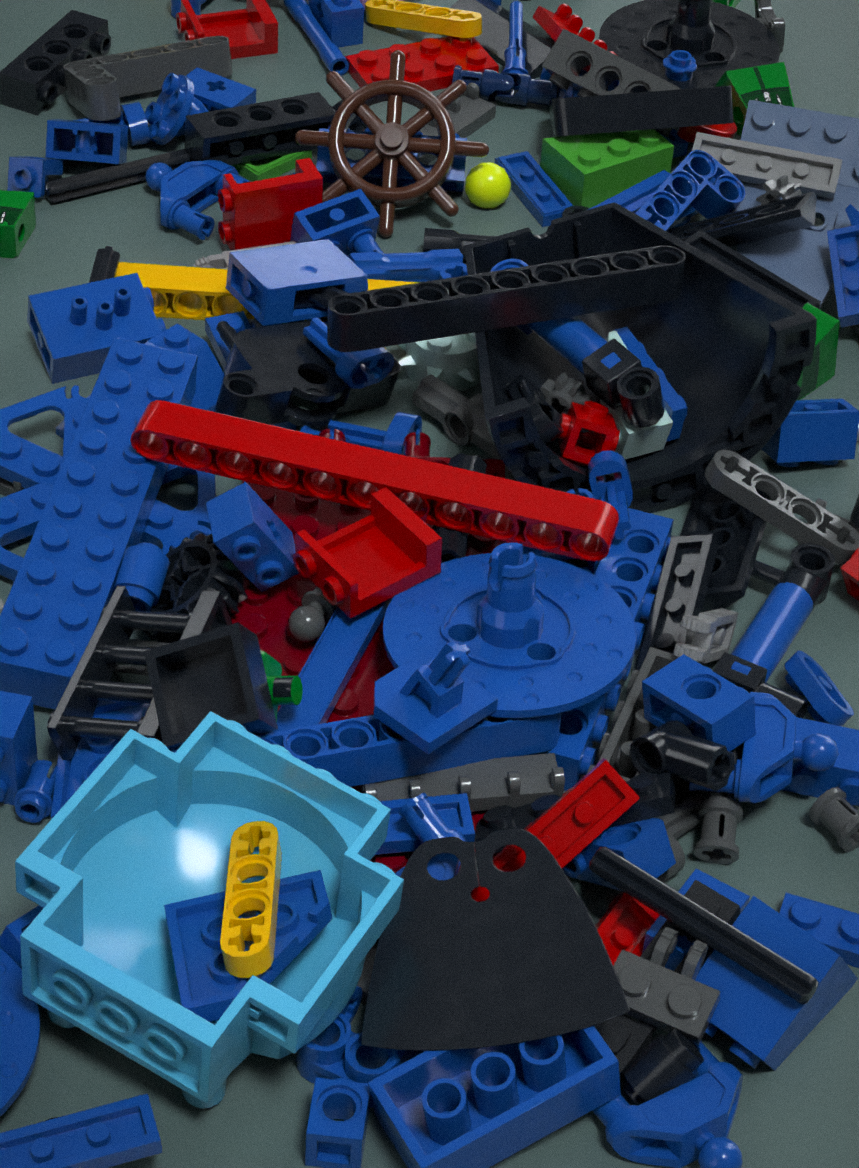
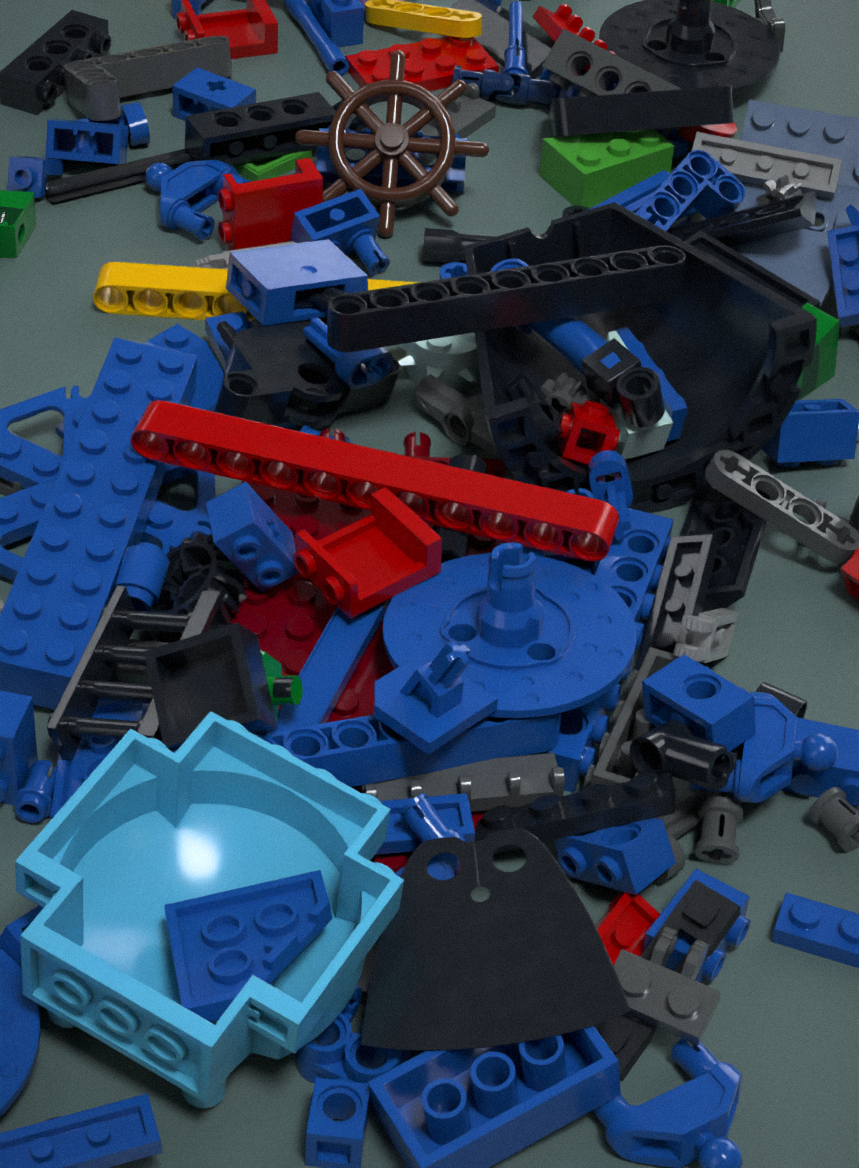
(80, 321): blue piece -> none
(169, 112): blue plate -> none
(249, 897): yellow beam -> none
(309, 620): dark grey pin -> none
(383, 440): blue piece -> none
(405, 266): blue axle -> none
(487, 185): neon yellow piece -> none
(534, 187): blue tile -> none
(572, 820): red hinge -> none
(661, 1067): black brick -> none
(679, 65): blue plate -> none
(704, 925): black axle -> none
(756, 1014): blue slope -> none
(757, 83): green torso -> none
(775, 624): piece -> none
(813, 682): blue plate -> none

